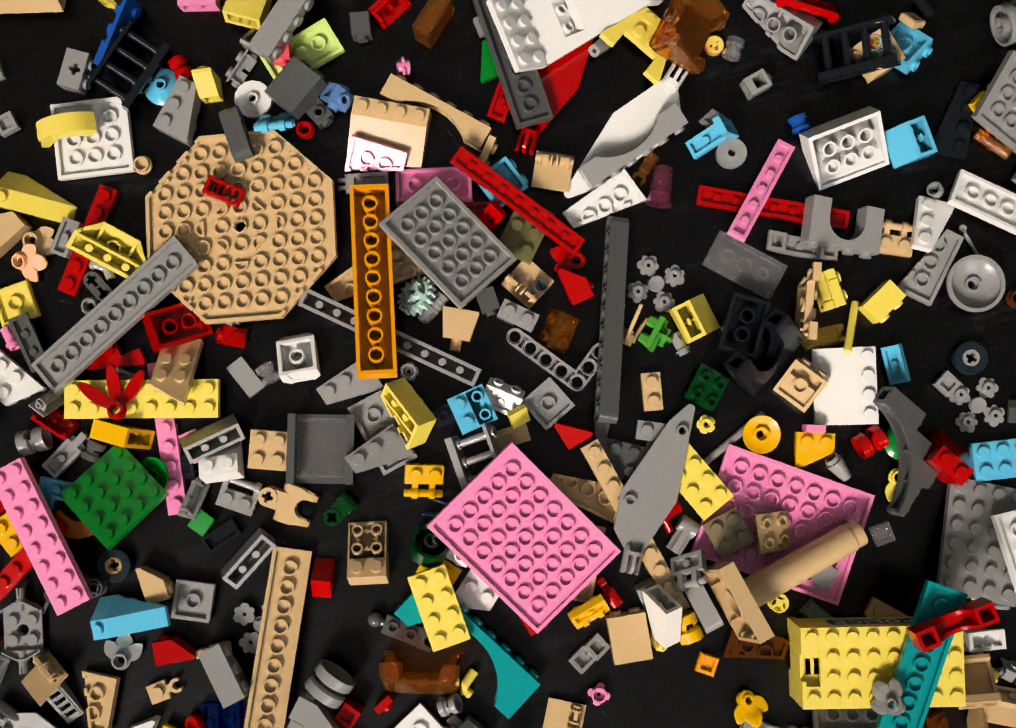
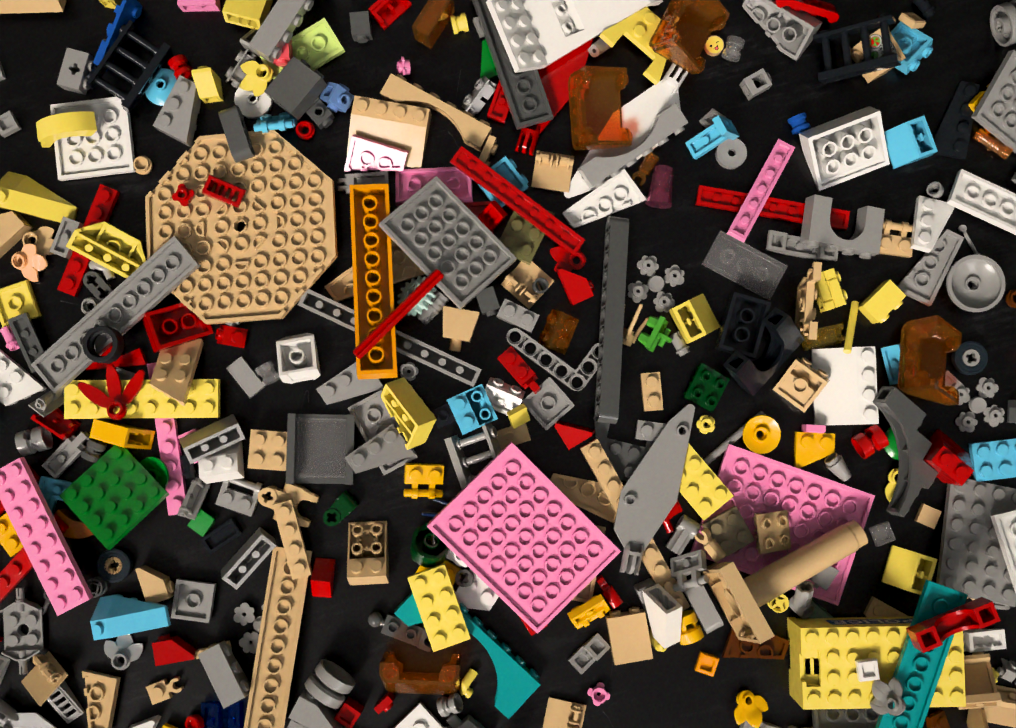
(89, 341): none -> black tyre
(189, 194): none -> red plate
(254, 79): none -> light yellow plate
(292, 539): none -> tan plate
(397, 314): none -> red axle
(458, 578): none -> dark grey bush
(459, 23): none -> light yellow wheel
(473, 100): none -> light grey hinge
(519, 369): none -> red hinge
(597, 108): none -> clear orange windscreen
(710, 545): none -> tan bar
(801, 601): none -> light grey piece
(867, 669): none -> white tile
(908, 569): none -> light yellow slope
(924, 359): none -> clear orange windscreen
(927, 516): none -> tan tile

